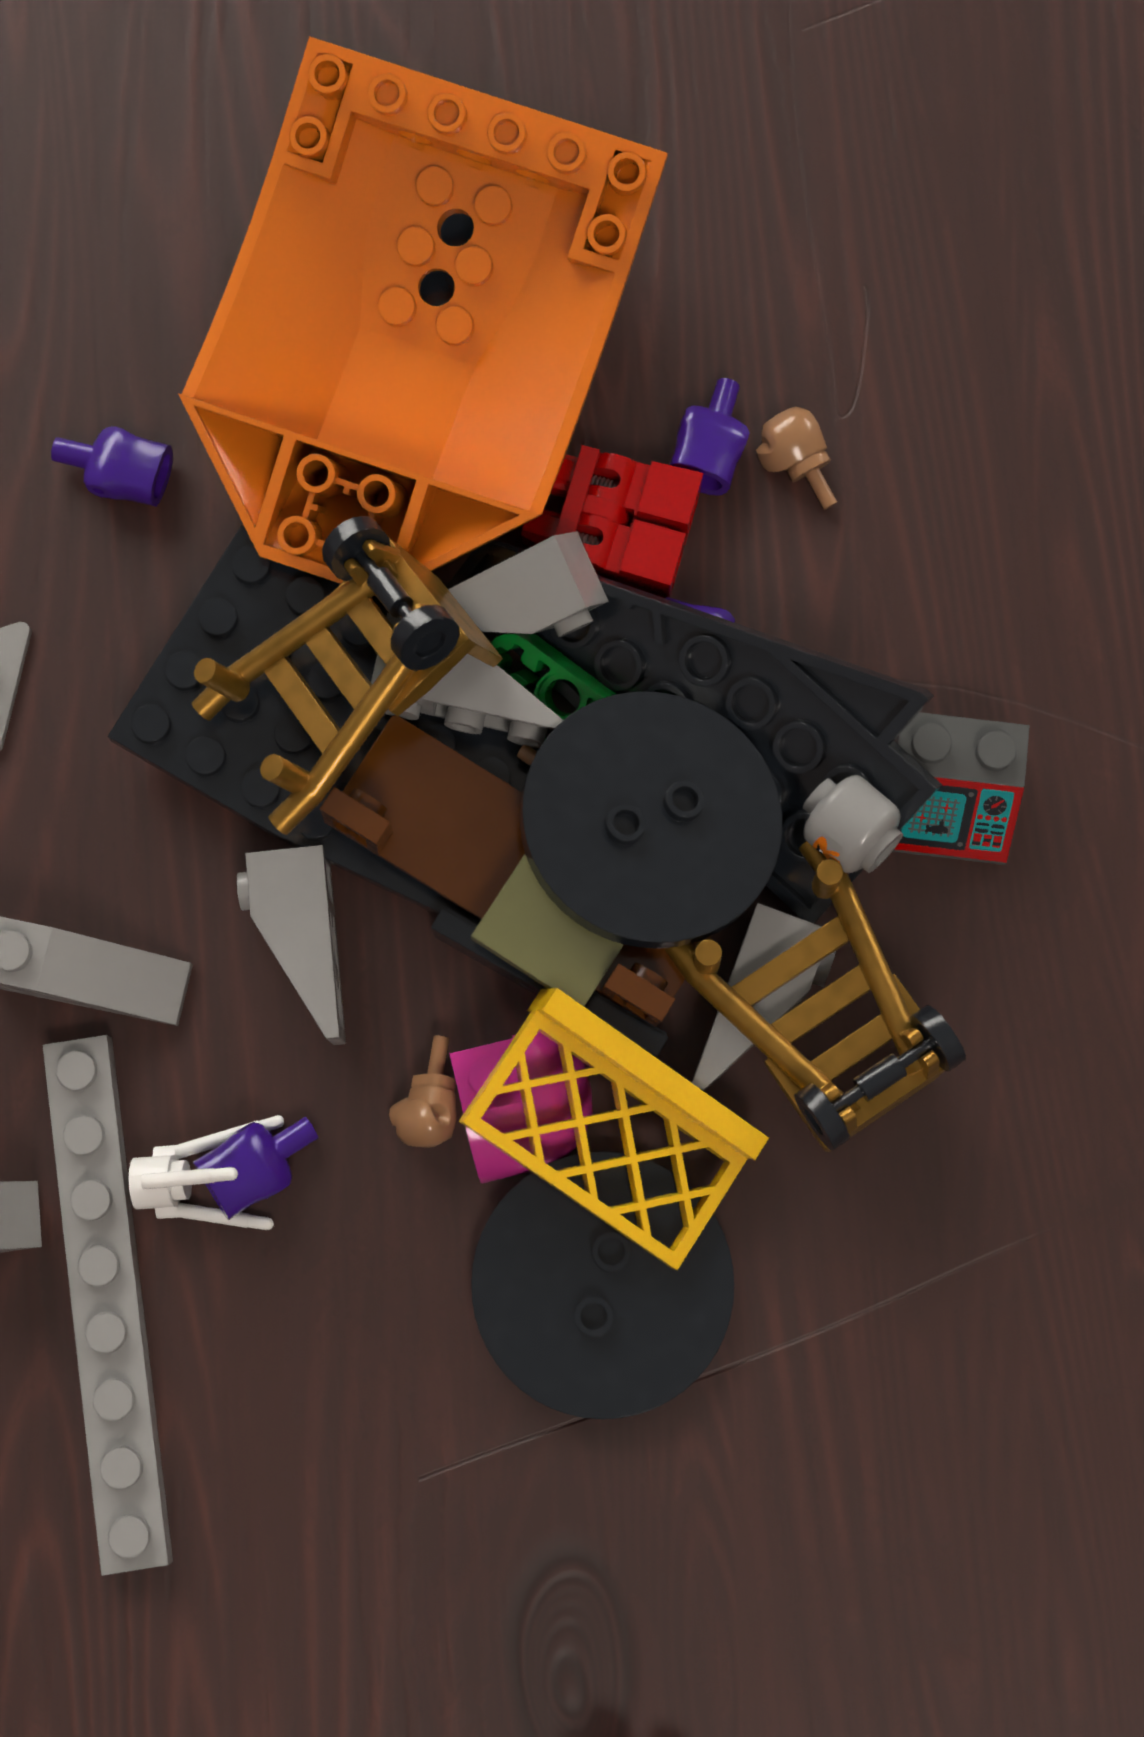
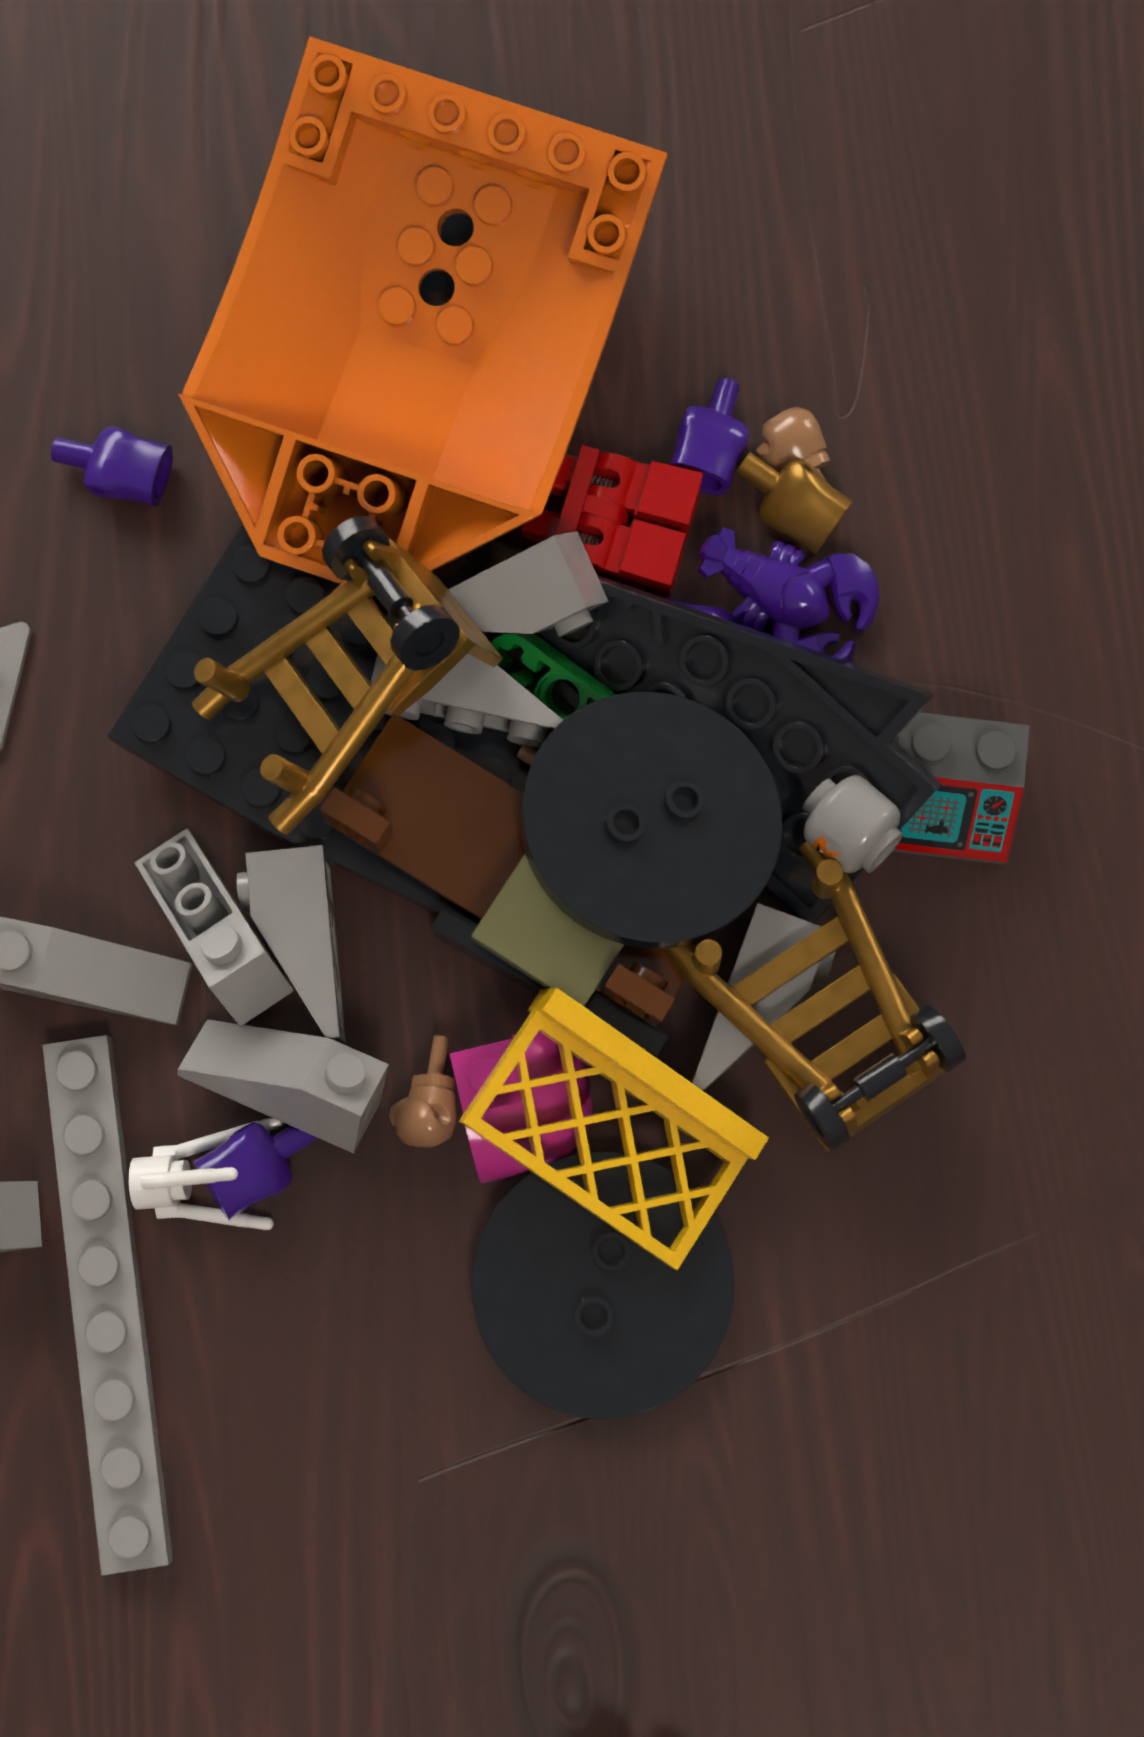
(213, 928): none -> light grey slope
(290, 1077): none -> light grey slope
(790, 594): none -> dark purple animal
(796, 500): none -> pearl gold piece

